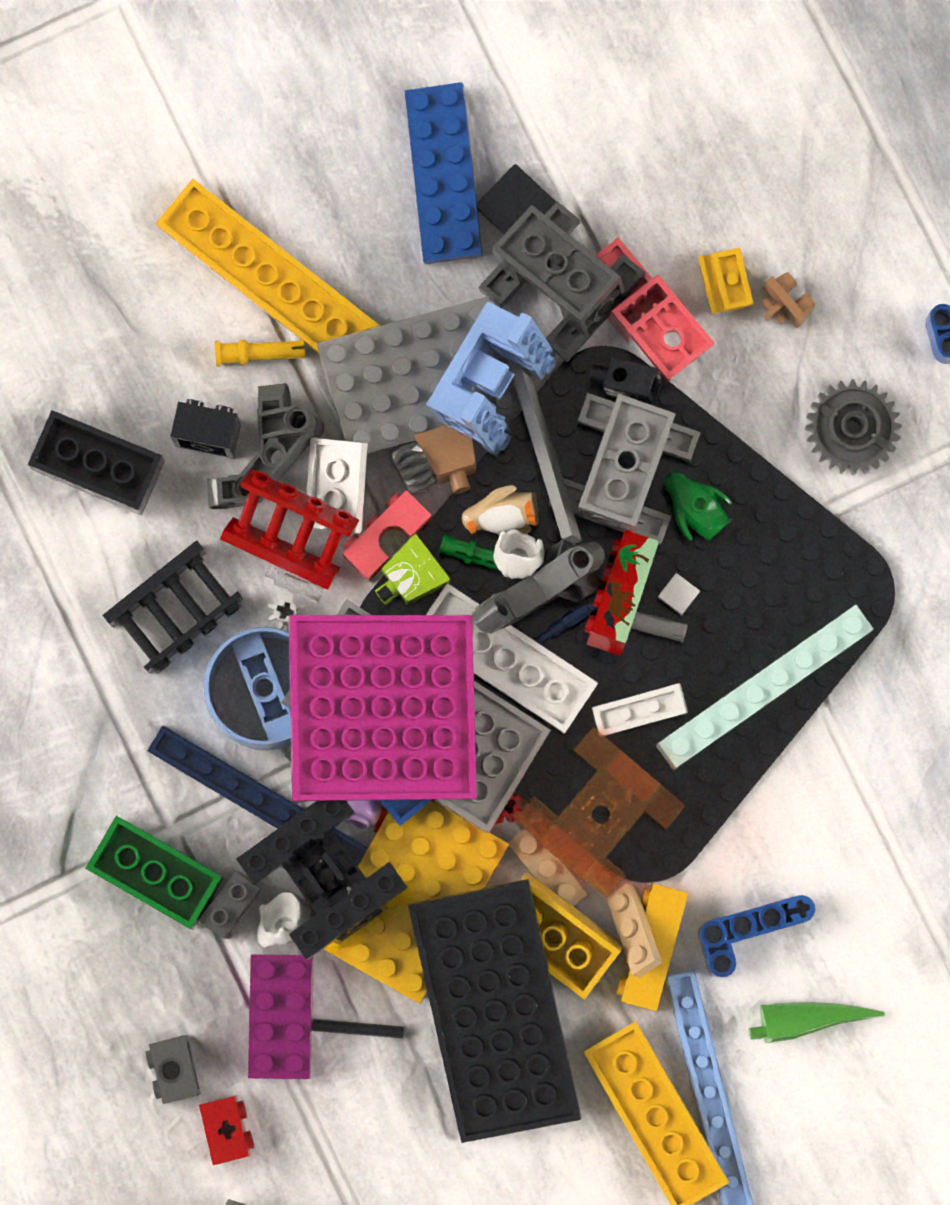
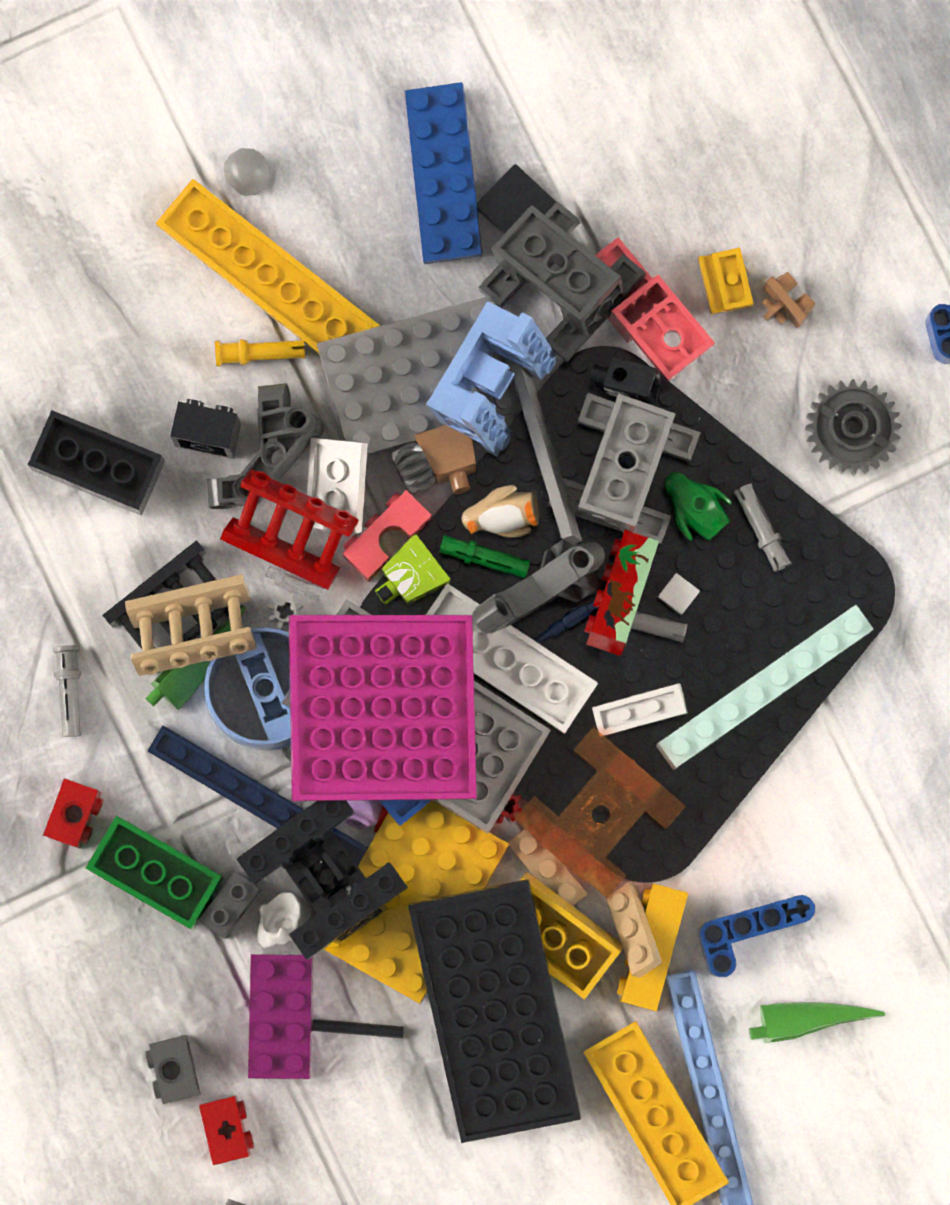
(67, 675): none -> light grey pin
(69, 796): none -> red brick
(181, 683): none -> bright green piece
(184, 602): none -> tan fence
(247, 171): none -> light grey hair
(518, 554): white hair -> none
(762, 527): none -> light grey pin

